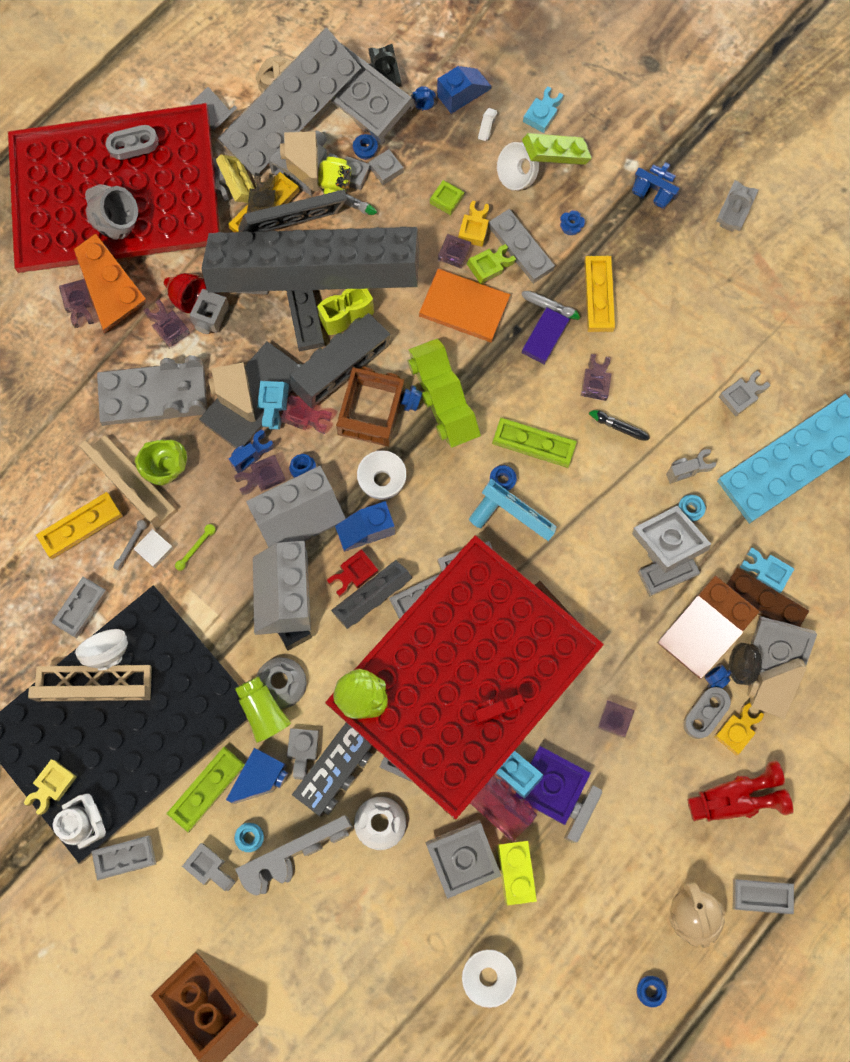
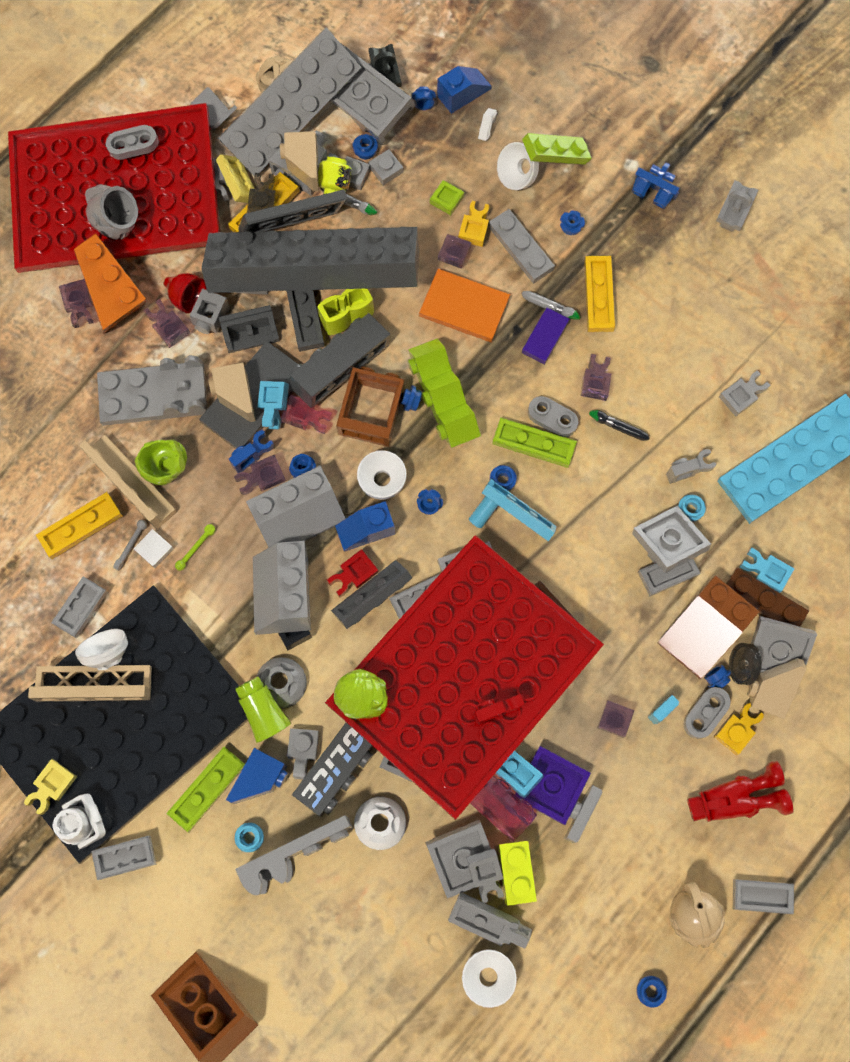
(206, 866): light grey plate -> none
(249, 329): none -> dark grey hinge
(426, 506): none -> blue plate
(485, 873): none -> light grey plate
(488, 922): none -> light grey hinge
(489, 265): lime plate -> none
(543, 112): medium azure plate -> none
(551, 417): none -> light grey plate
(663, 710): none -> medium azure tile

